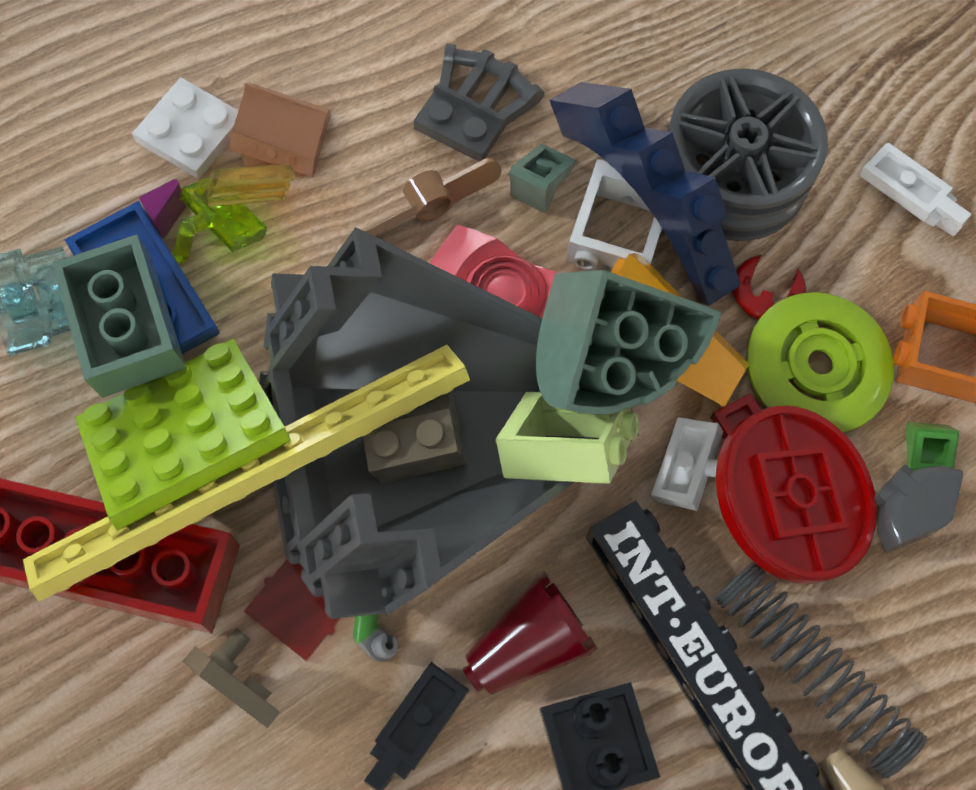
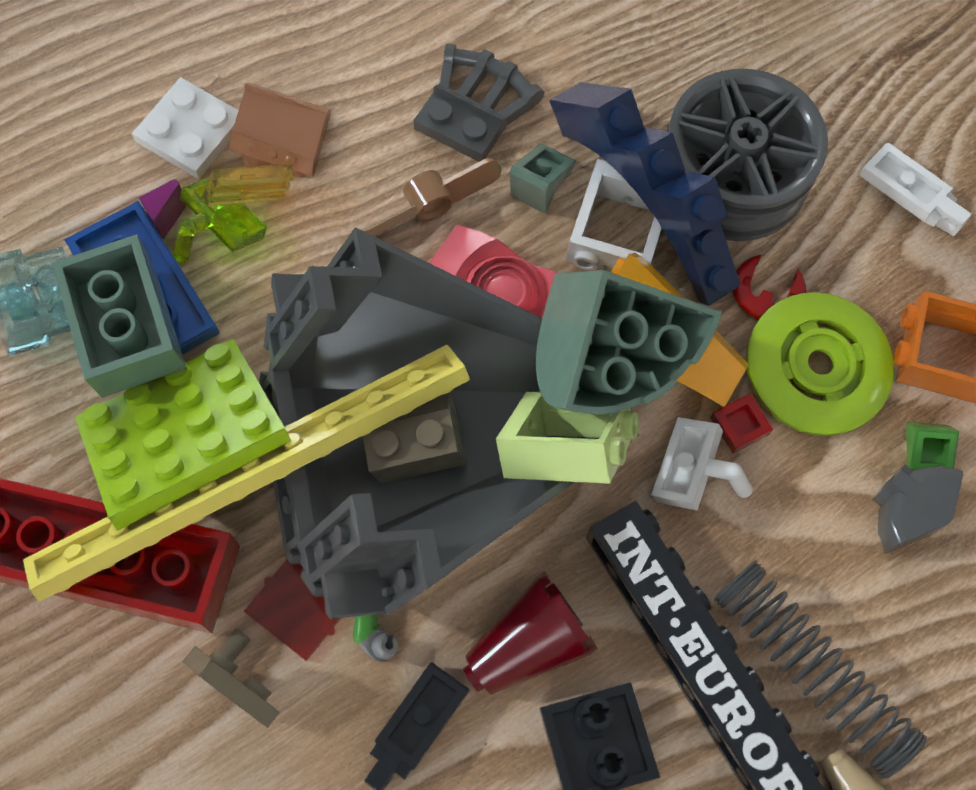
(796, 495): red plate -> none

